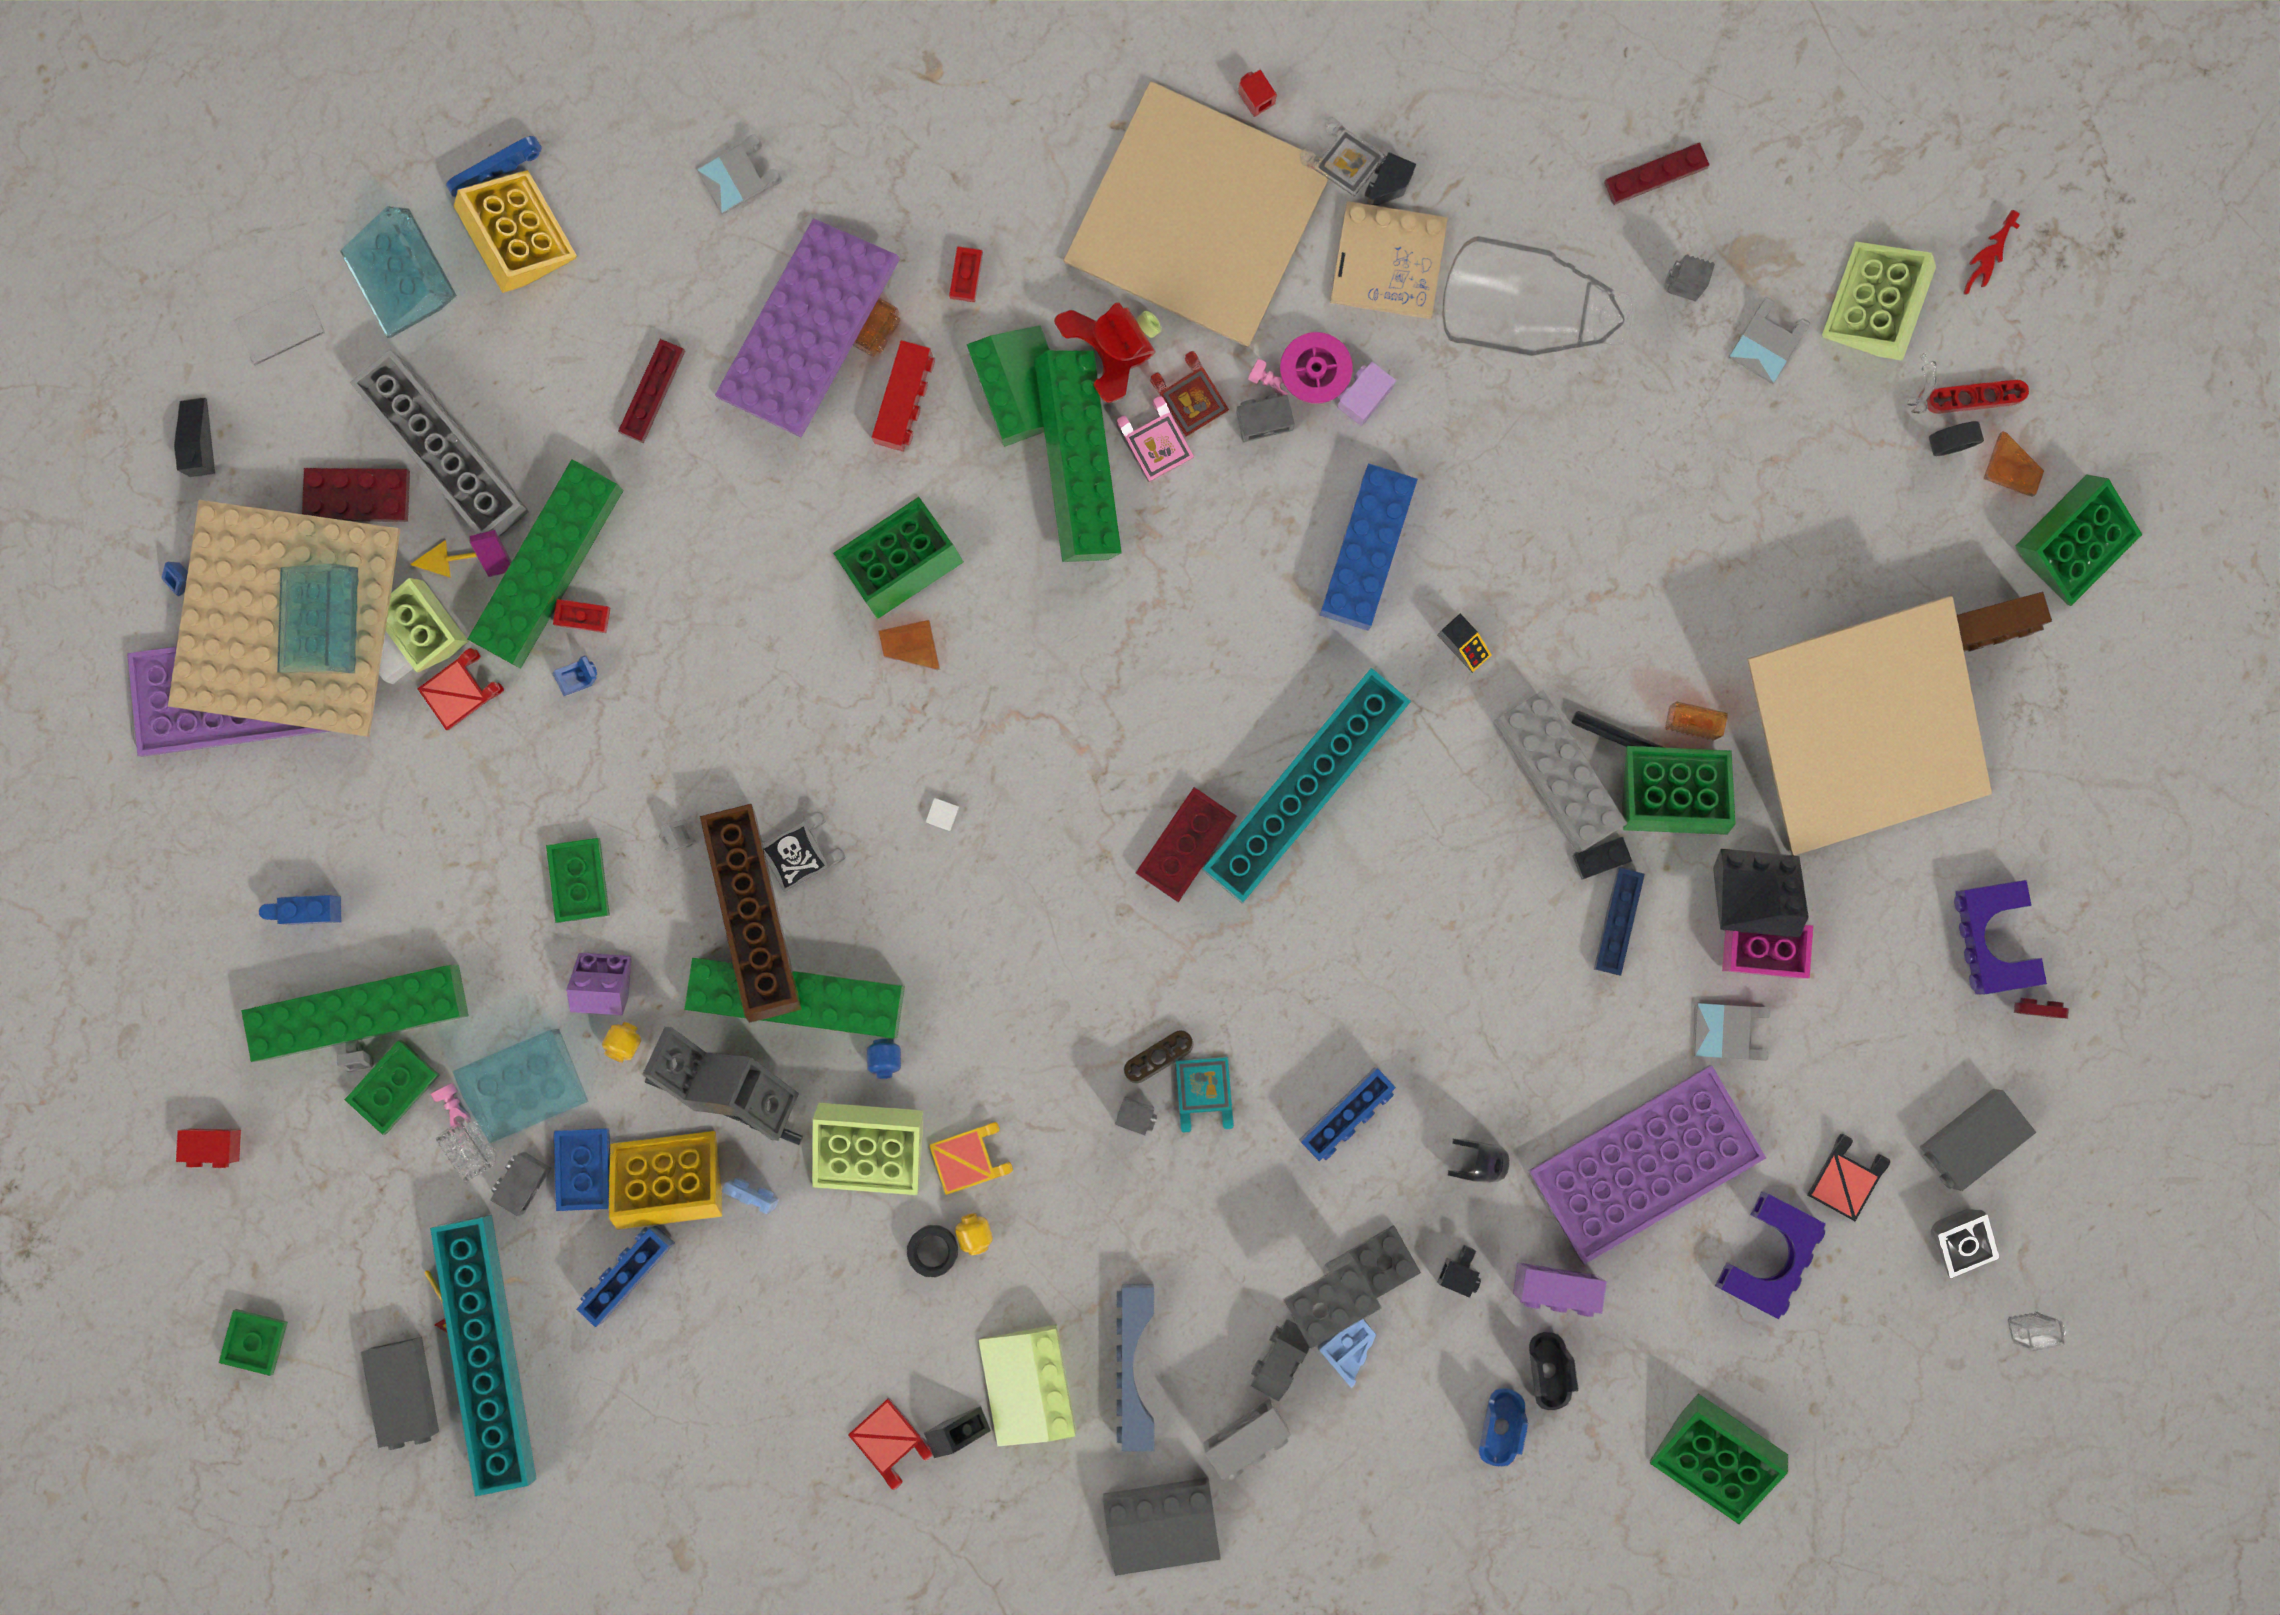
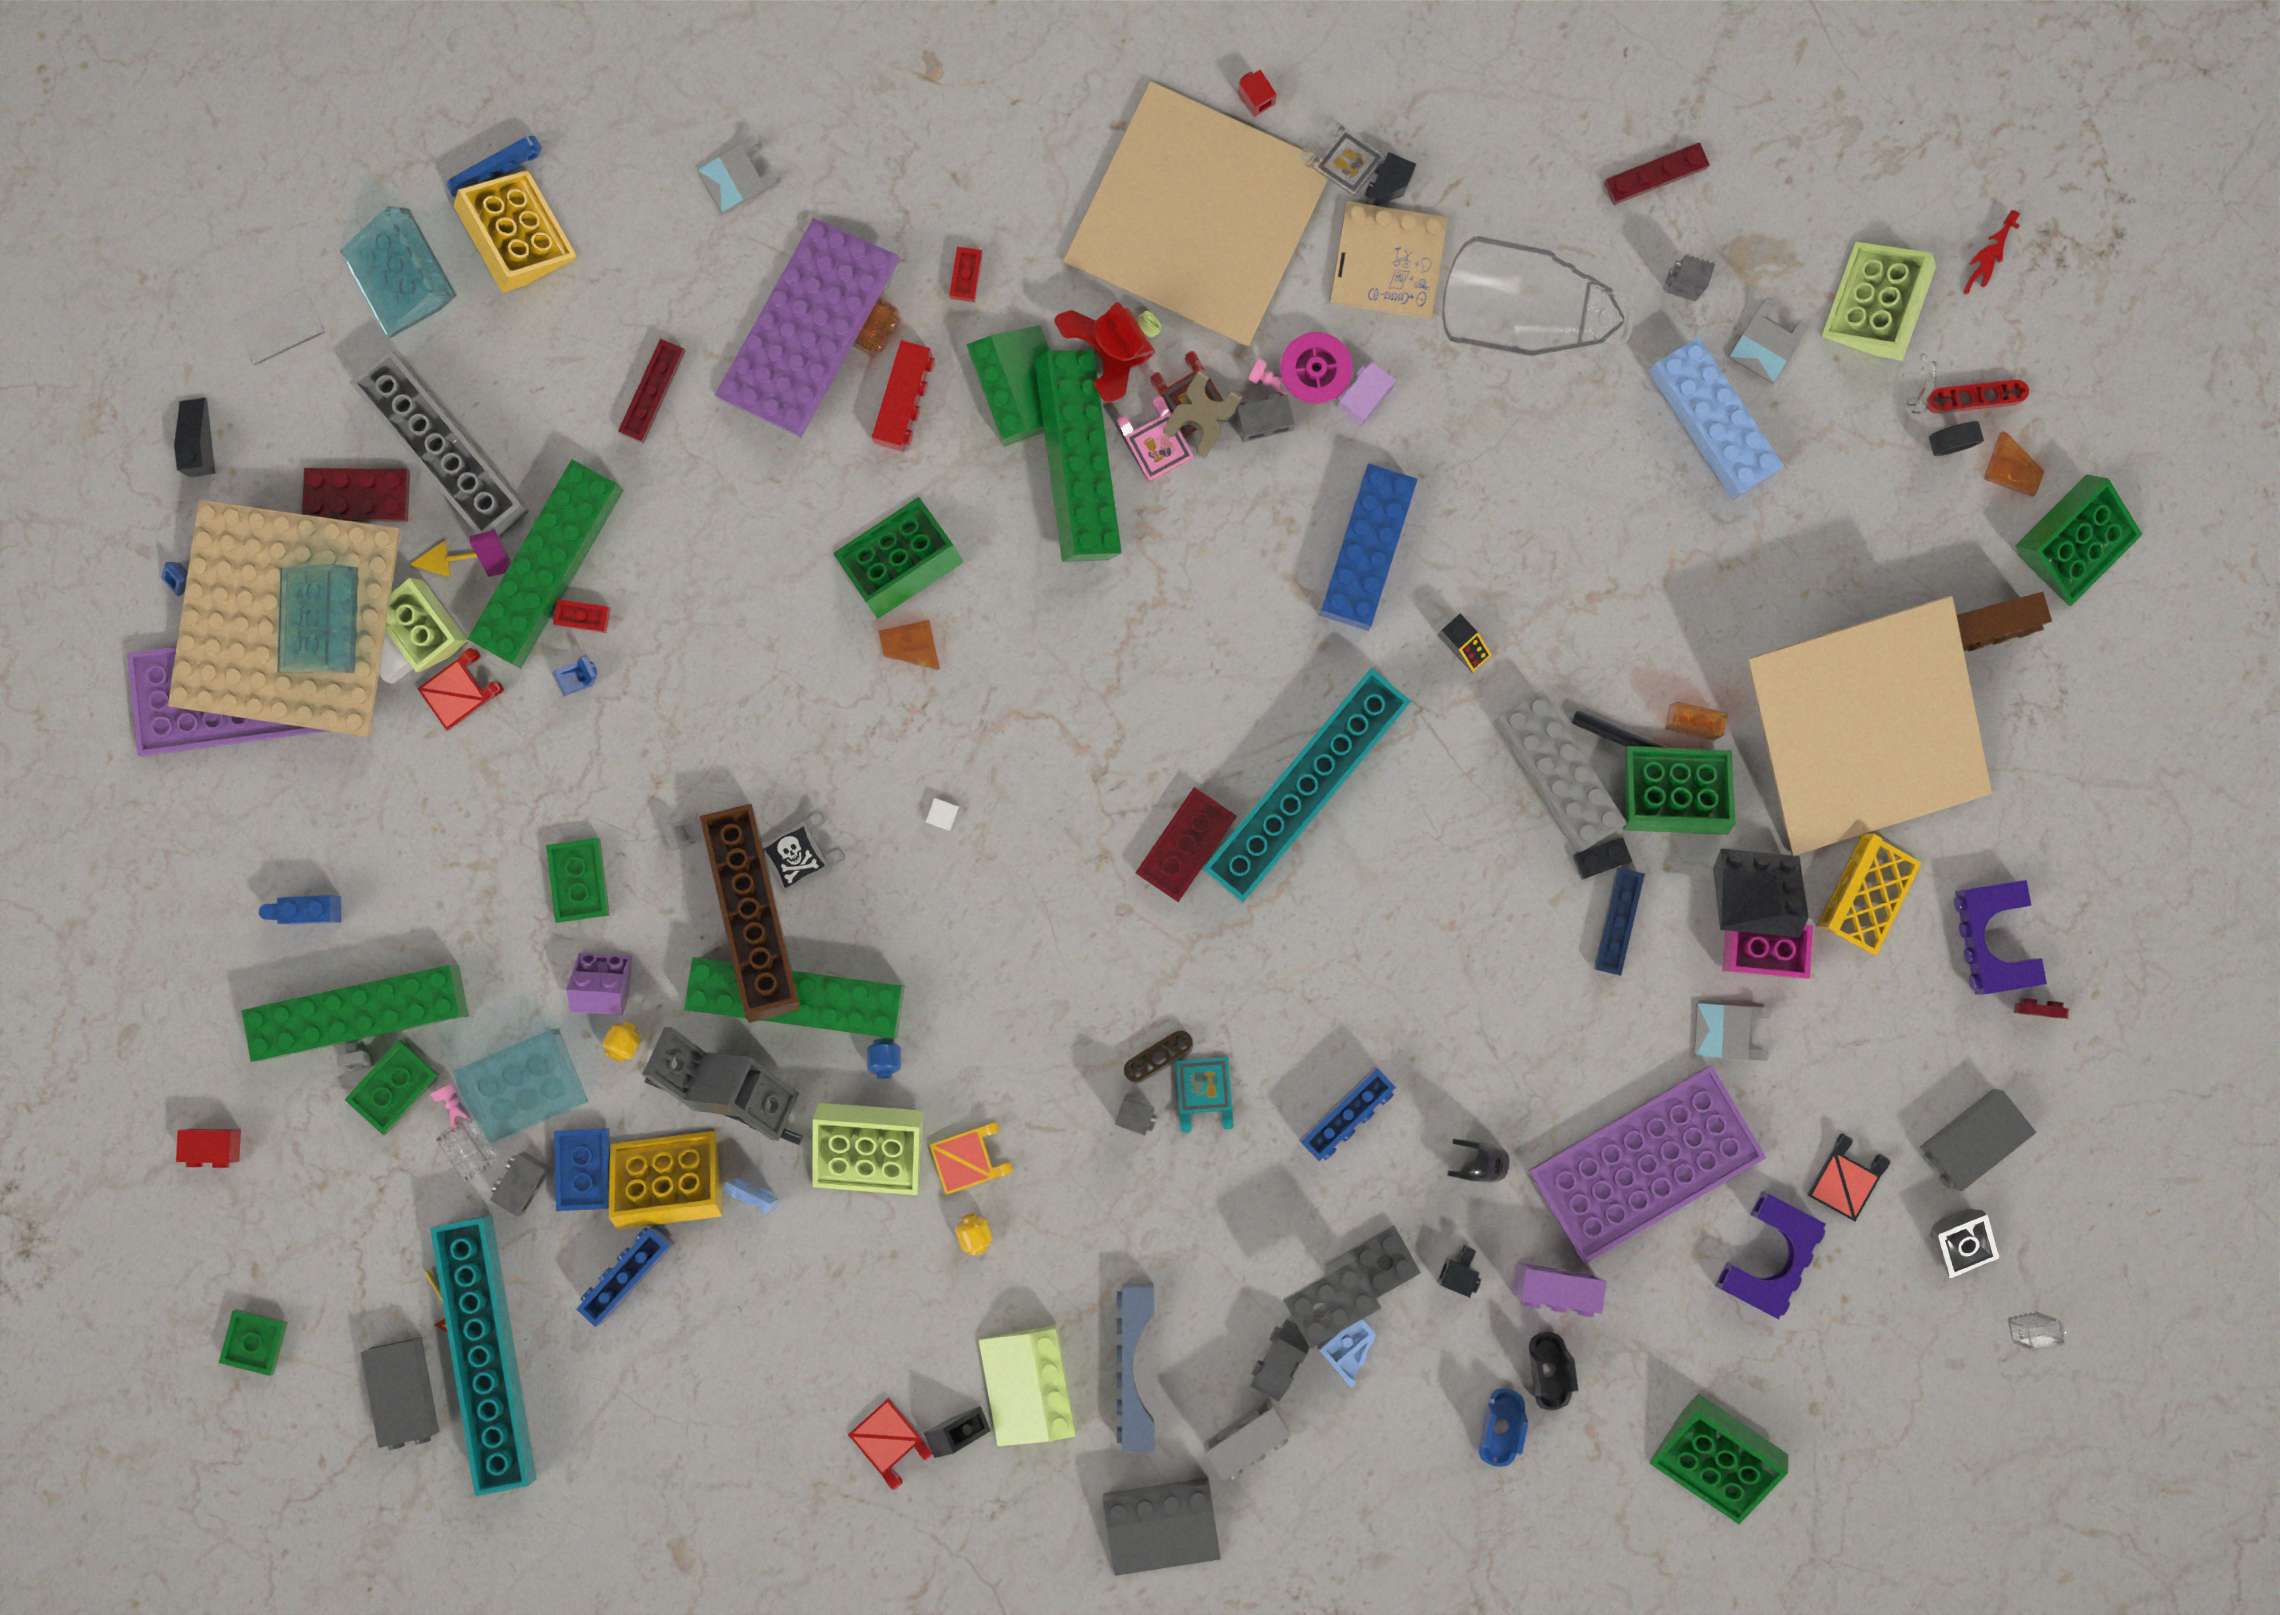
(923, 1269): black tyre -> none
(1202, 413): none -> dark tan piece
(1715, 418): none -> light blue brick
(1854, 878): none -> yellow fence

